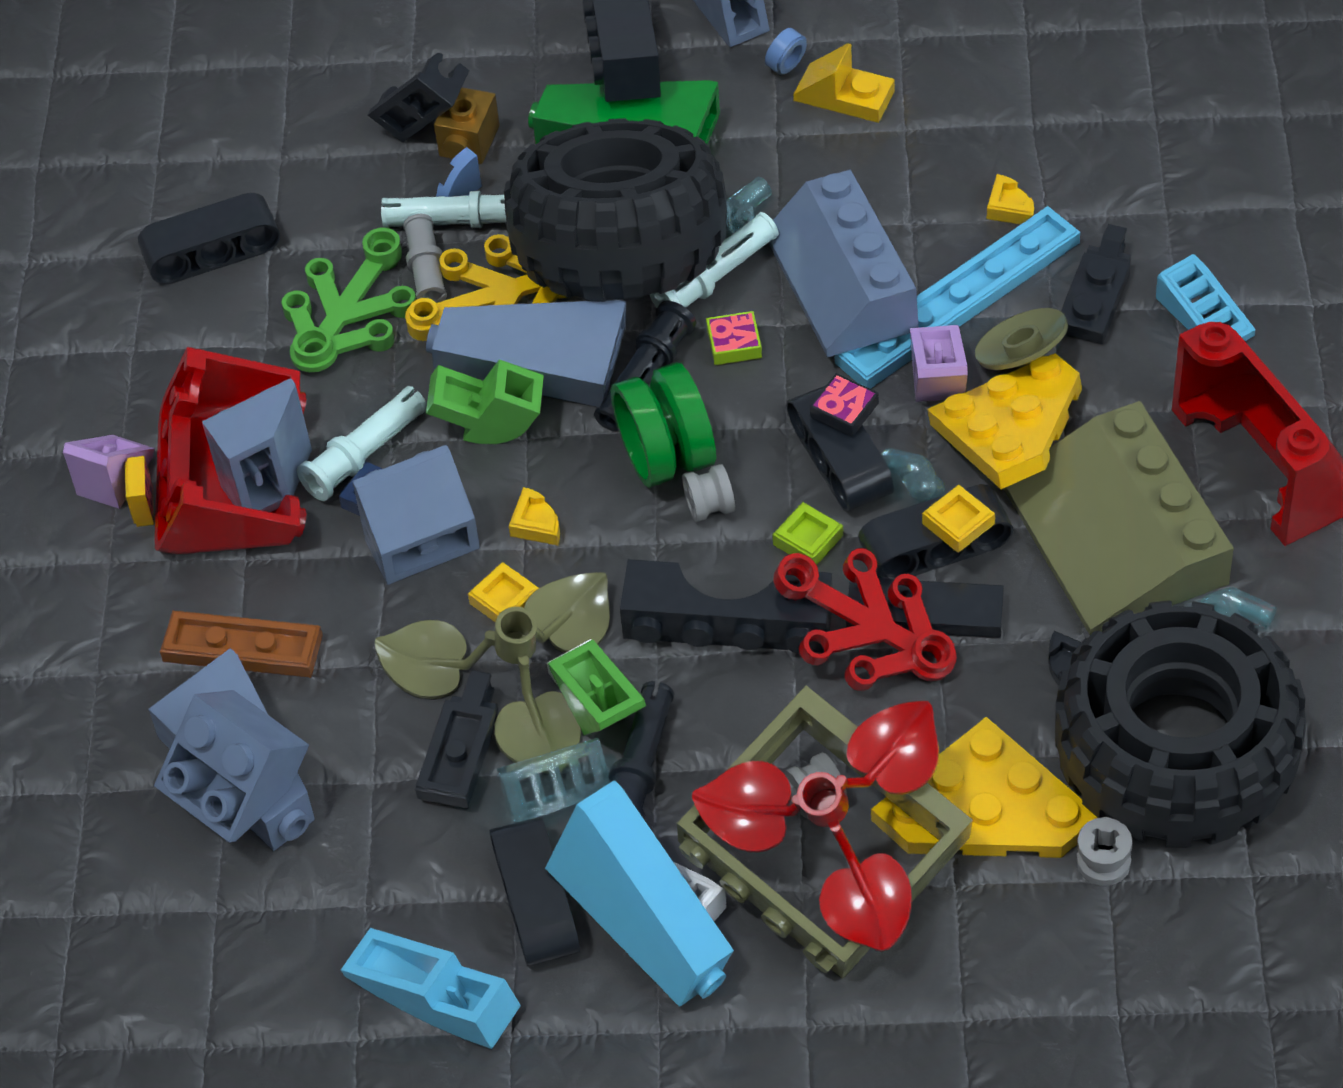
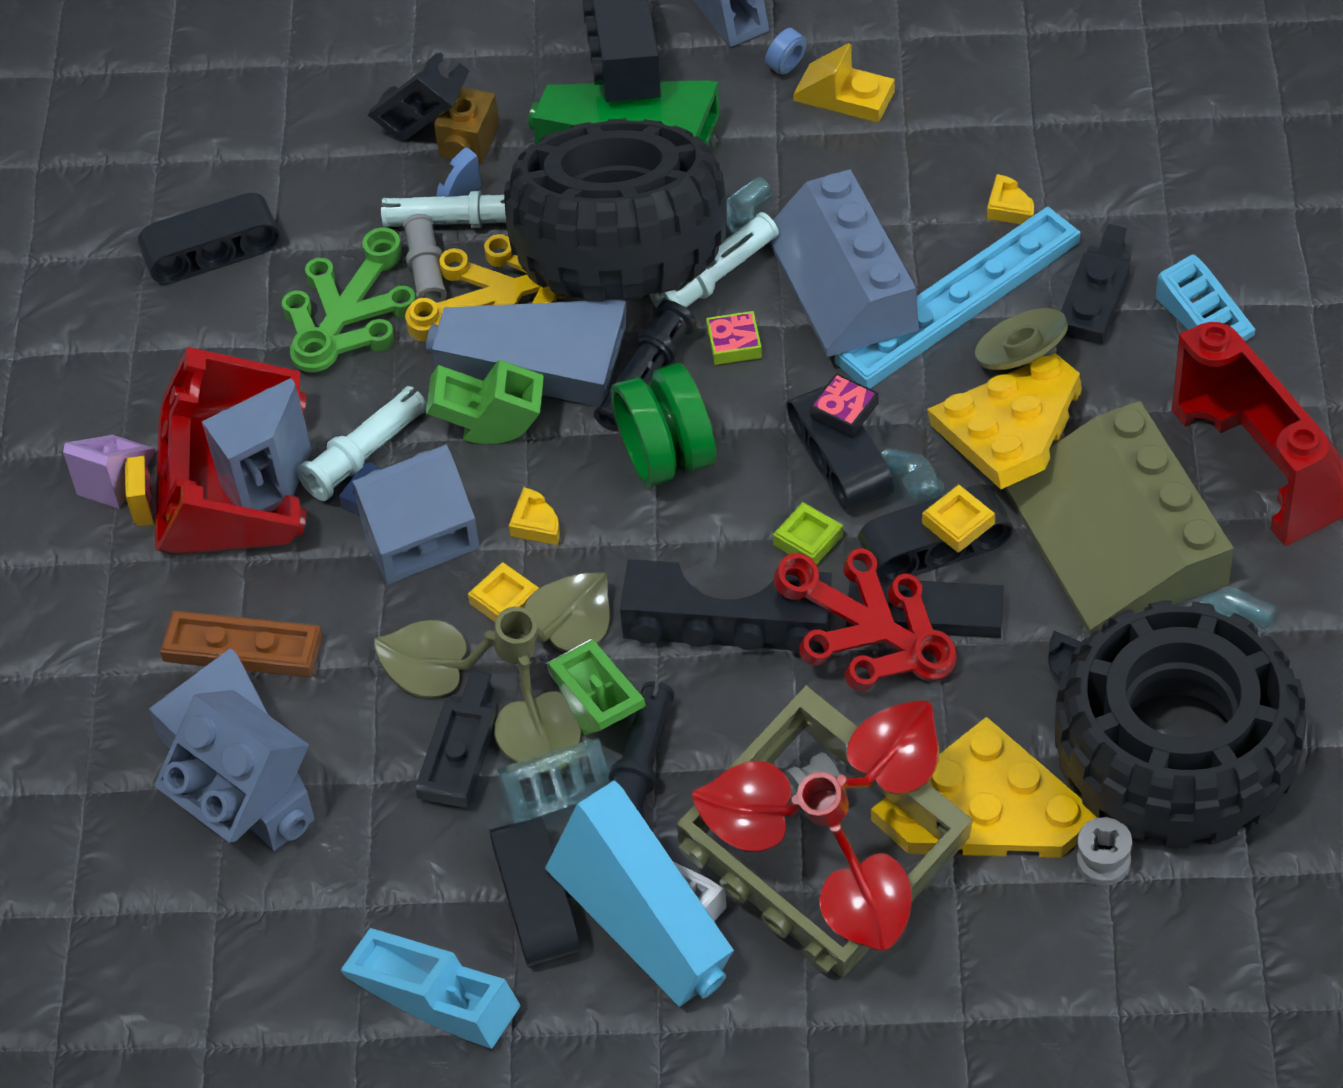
(708, 492): light grey wheel -> none
(938, 362): lavender slope -> none

